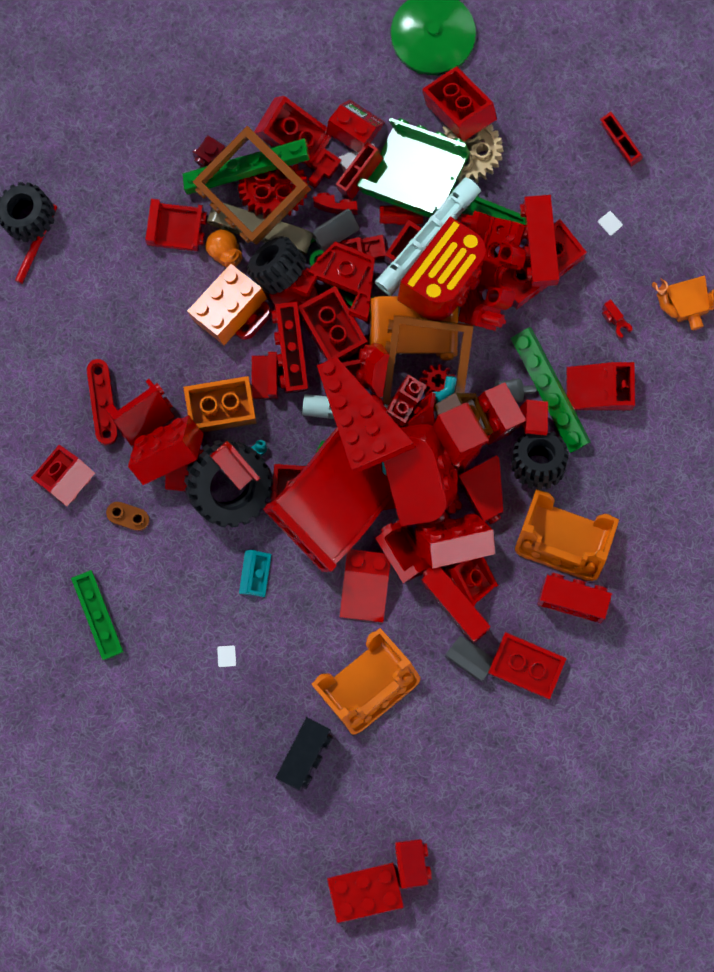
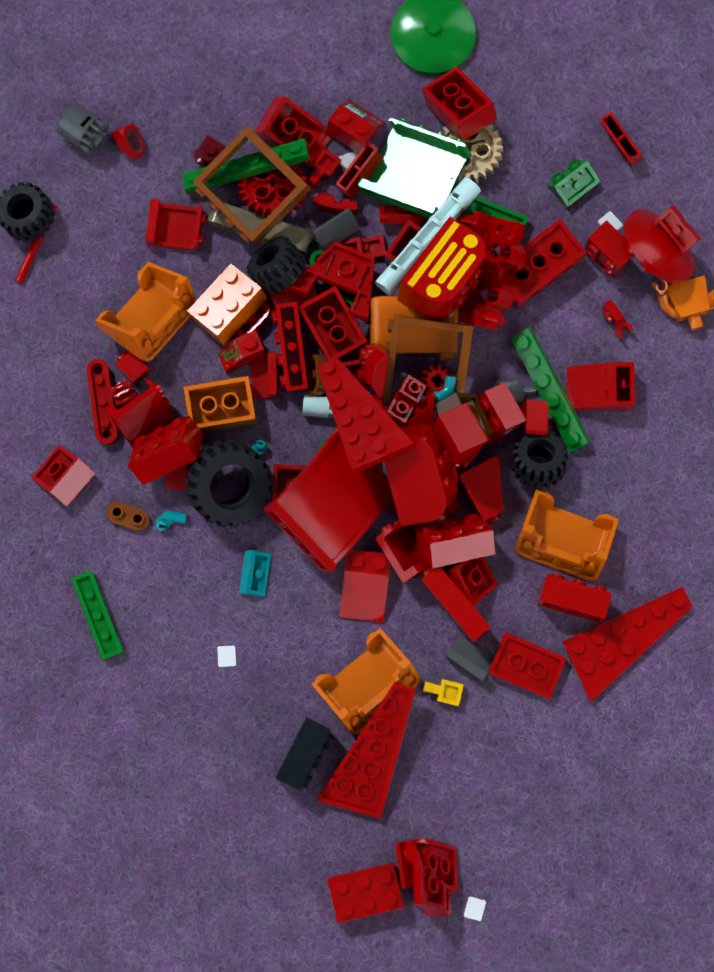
(83, 128): none -> dark grey gear
(123, 393): none -> red gear
(129, 141): none -> red rock
(132, 367): none -> red brick
(151, 313): none -> orange windscreen
(168, 518): none -> teal arm
(224, 248): orange hair -> none
(234, 465): red panel -> none
(241, 351): none -> red slope
(314, 380): none -> dark orange plate
(368, 767): none -> red wing
(434, 875): none -> red slope
(447, 691): none -> yellow plate
(474, 908): none -> white sticker
(540, 241): red brick -> none
(574, 181): none -> green bracket
(609, 250): none -> red brick
(614, 645): none -> red wing
(662, 243): none -> red bracket

